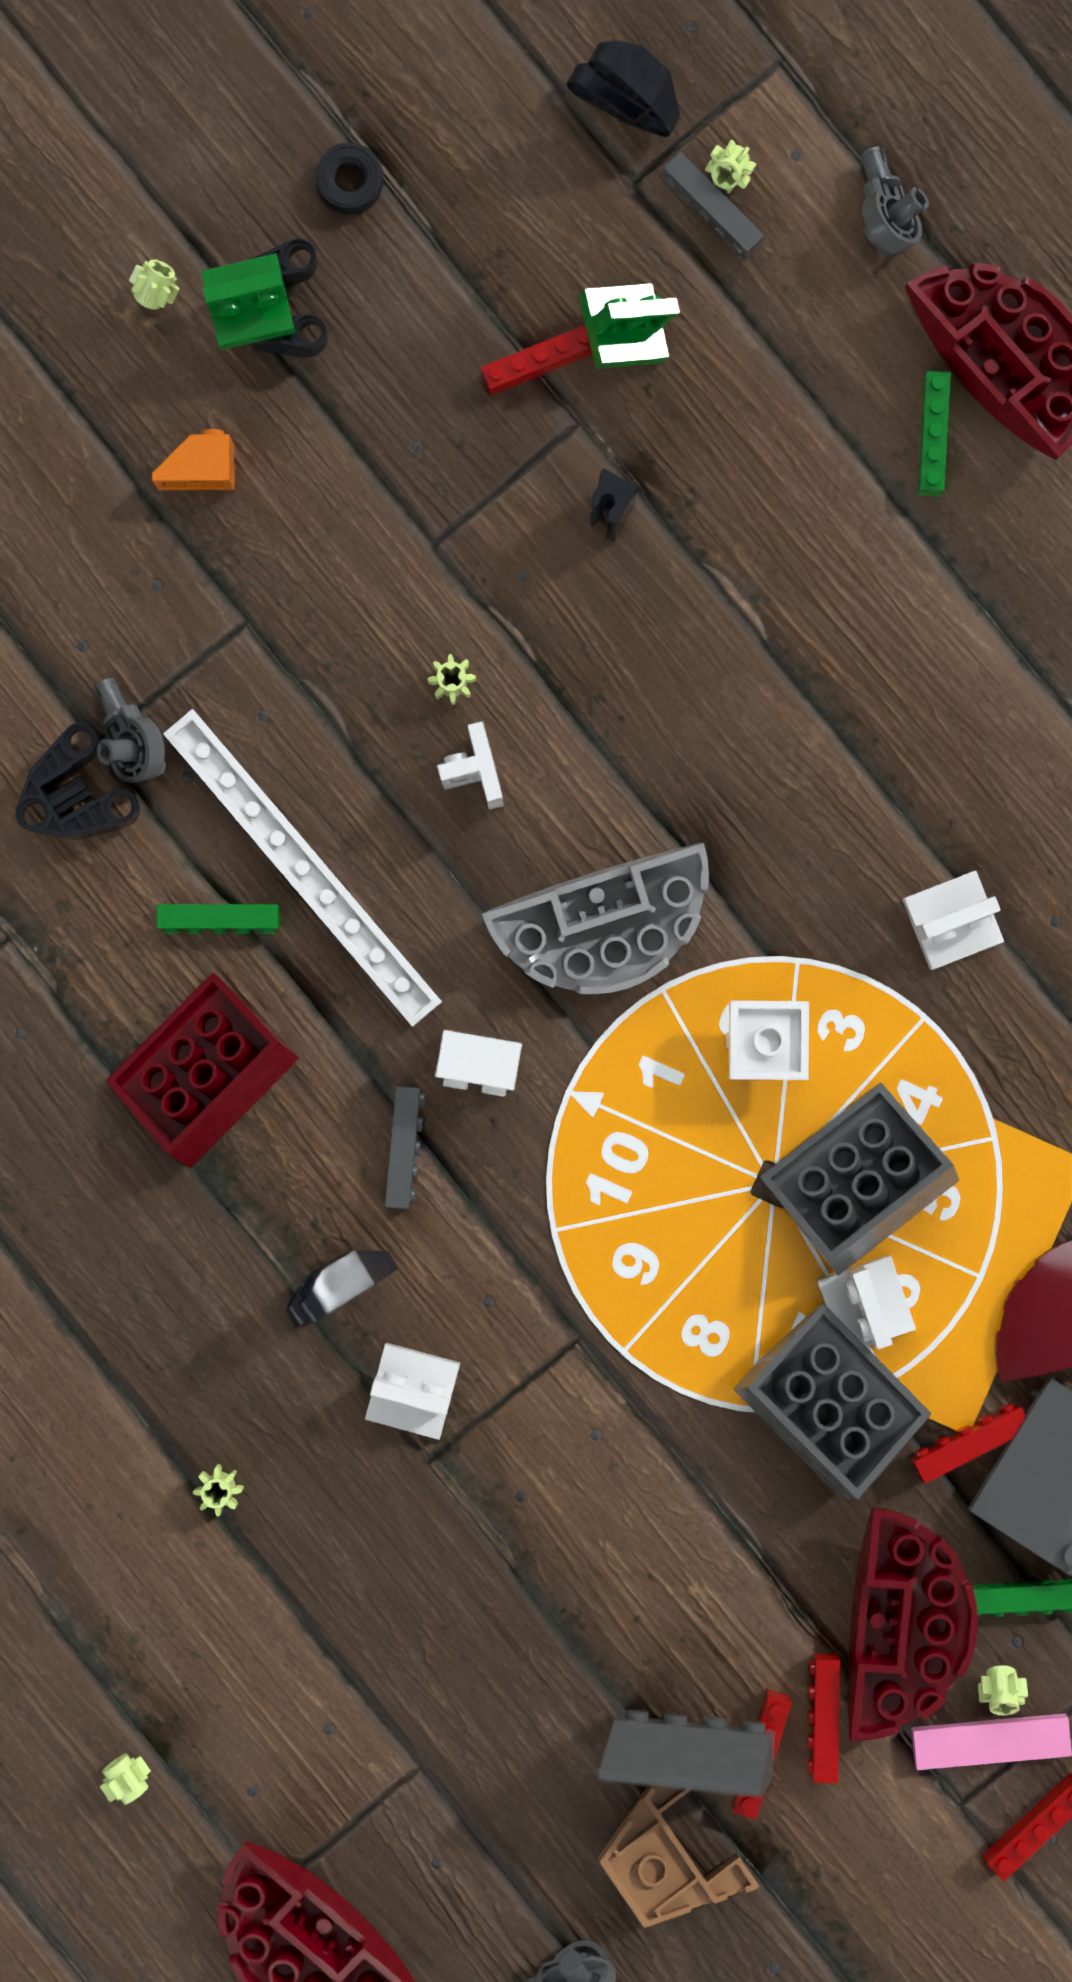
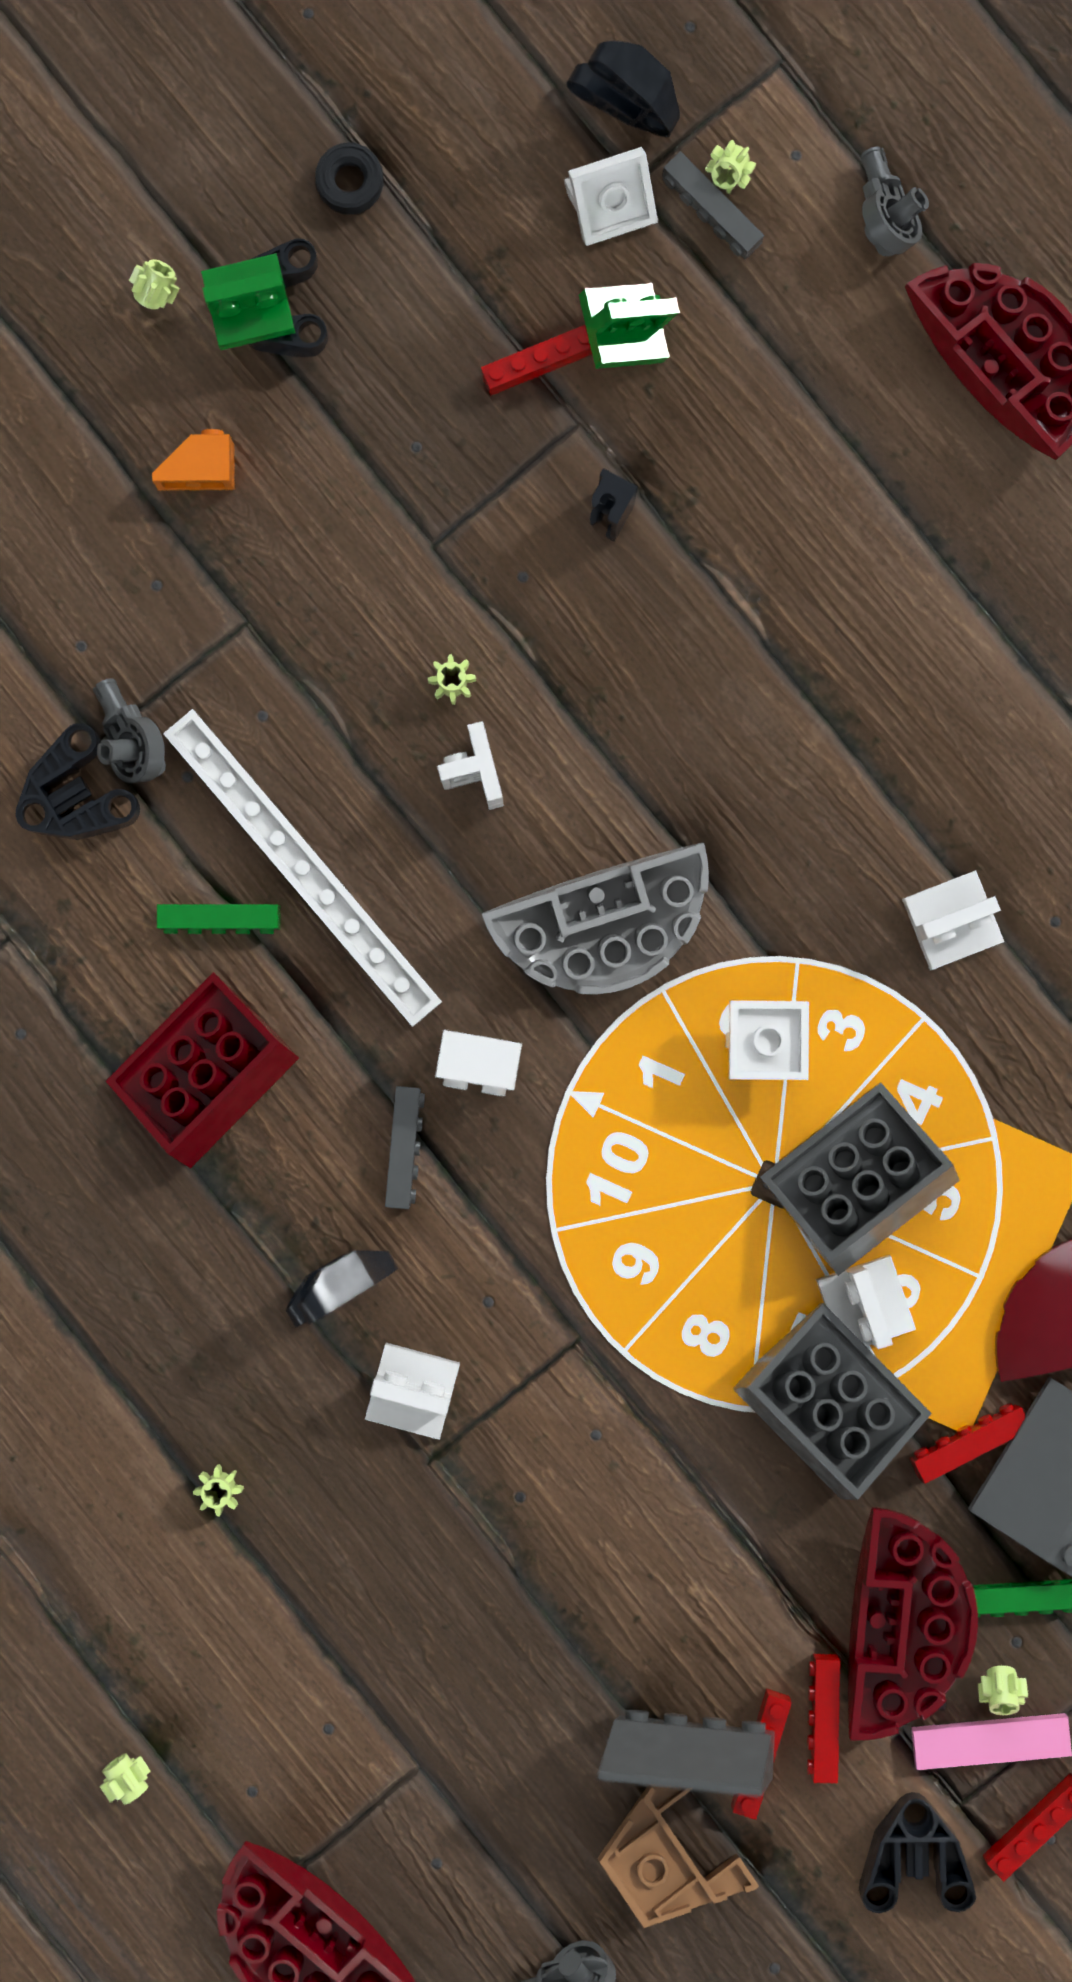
(612, 196): none -> white bracket
(884, 1857): none -> black connector
(933, 434): green piece -> none

